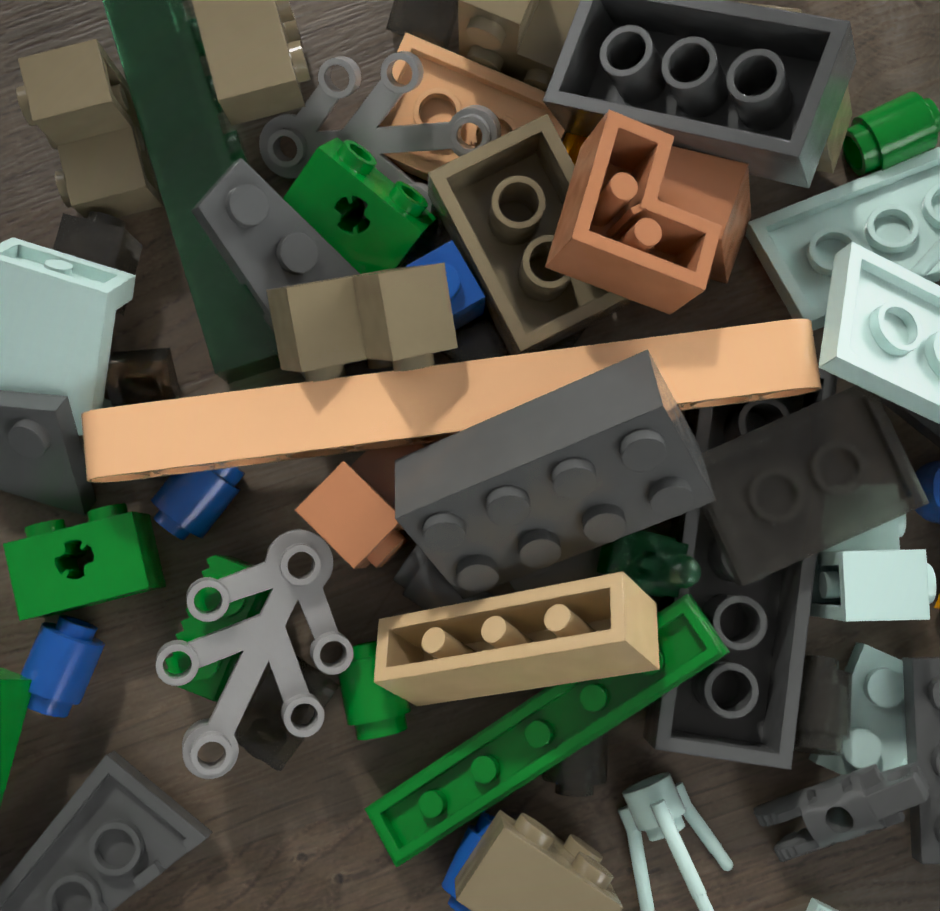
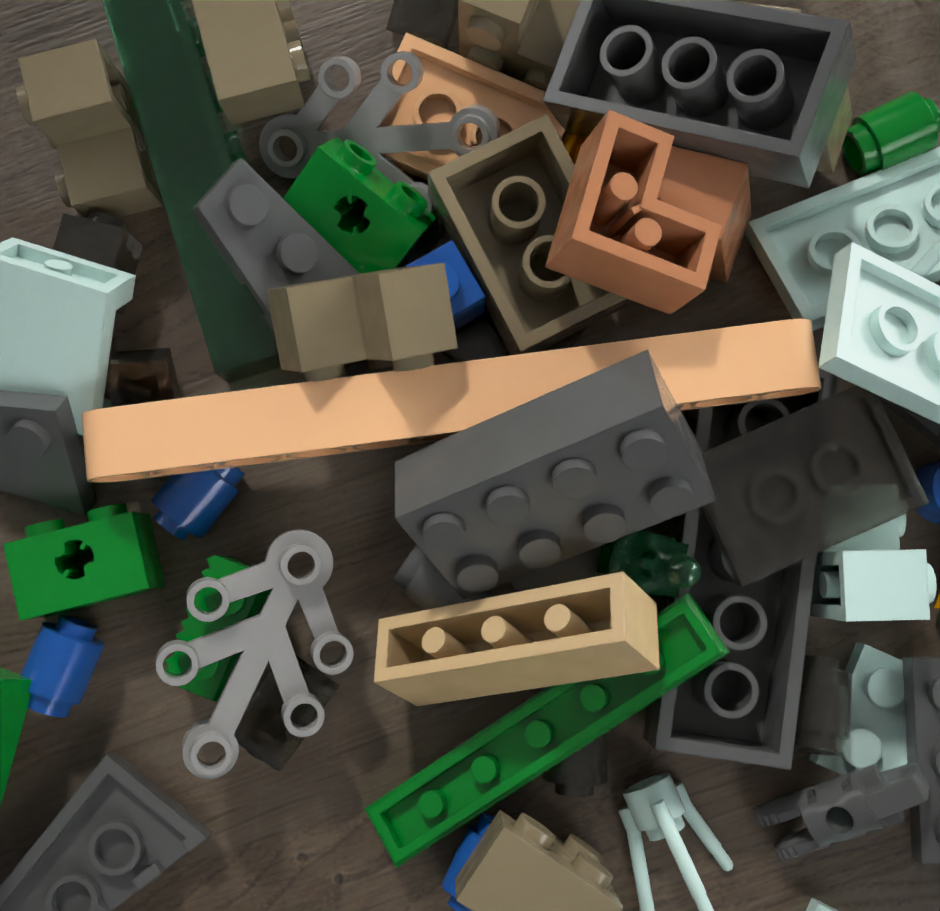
(357, 508): nougat brick -> none
(367, 705): green brick -> none

